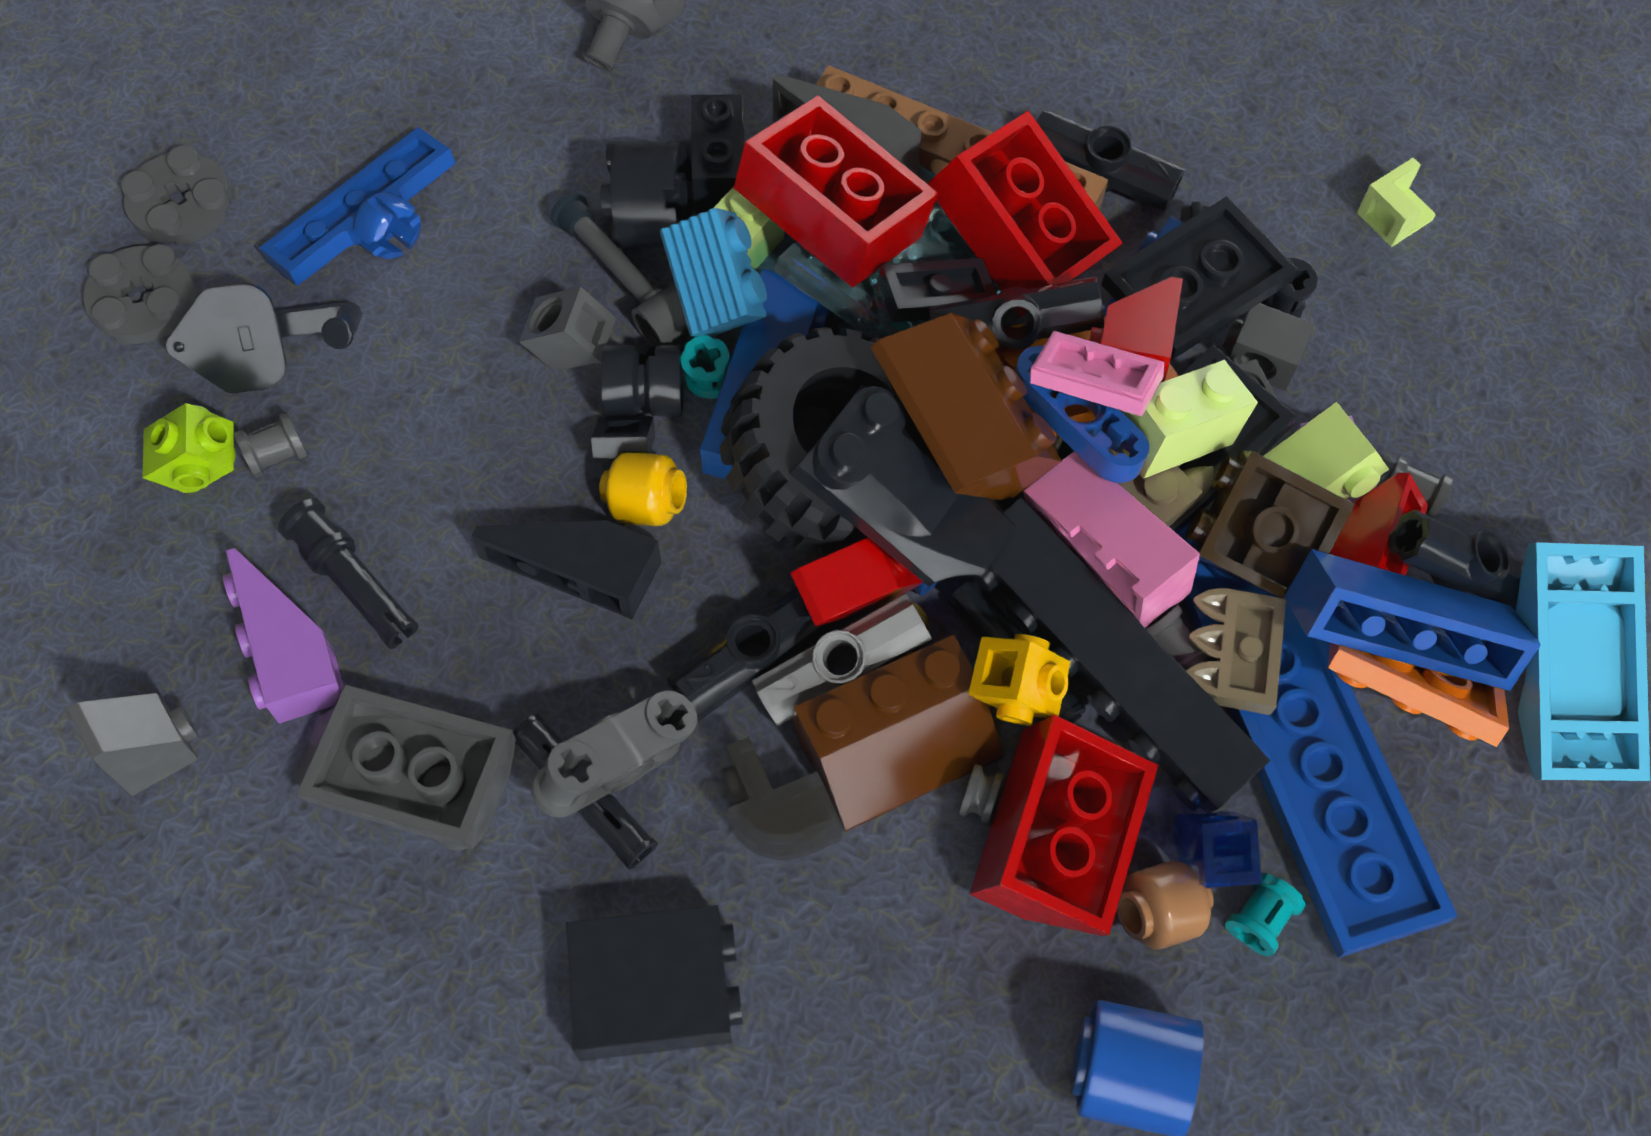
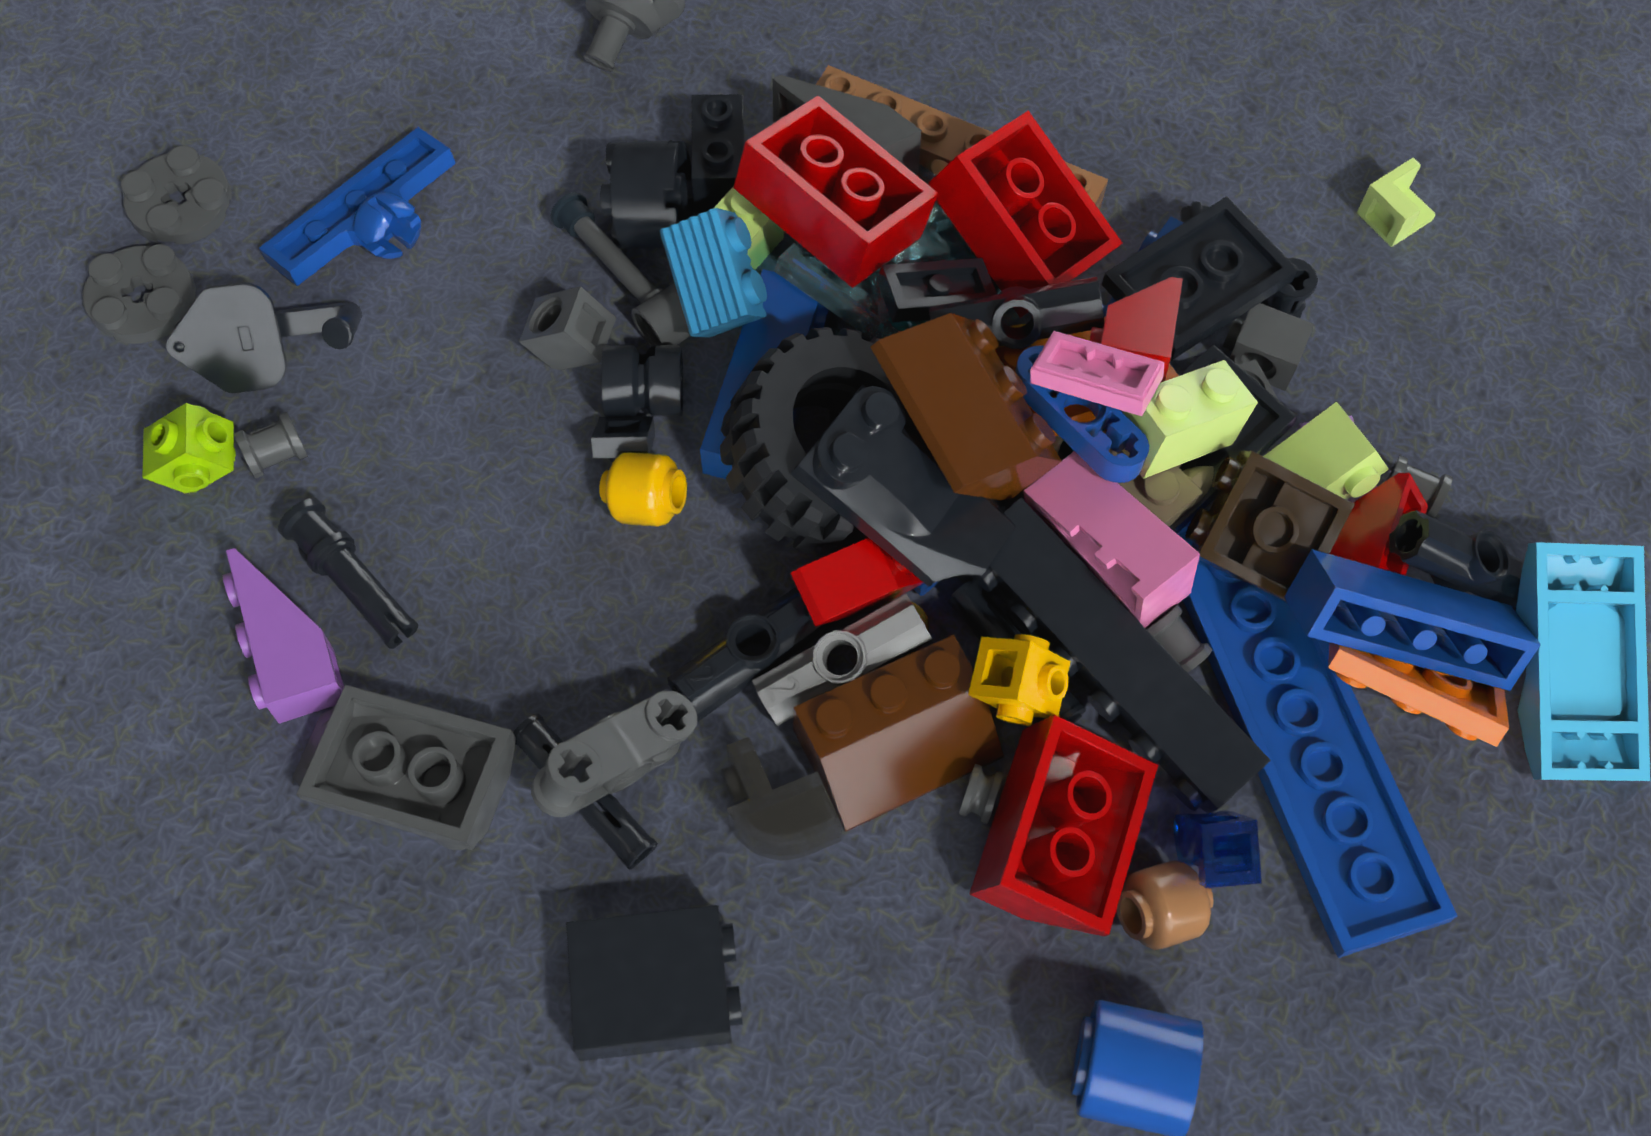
(135, 738): dark grey slope -> none
(582, 558): black slope -> none
(714, 354): teal bush -> none
(1110, 154): black piece -> none
(1244, 646): dark tan plate -> none
(1265, 914): teal bush -> none

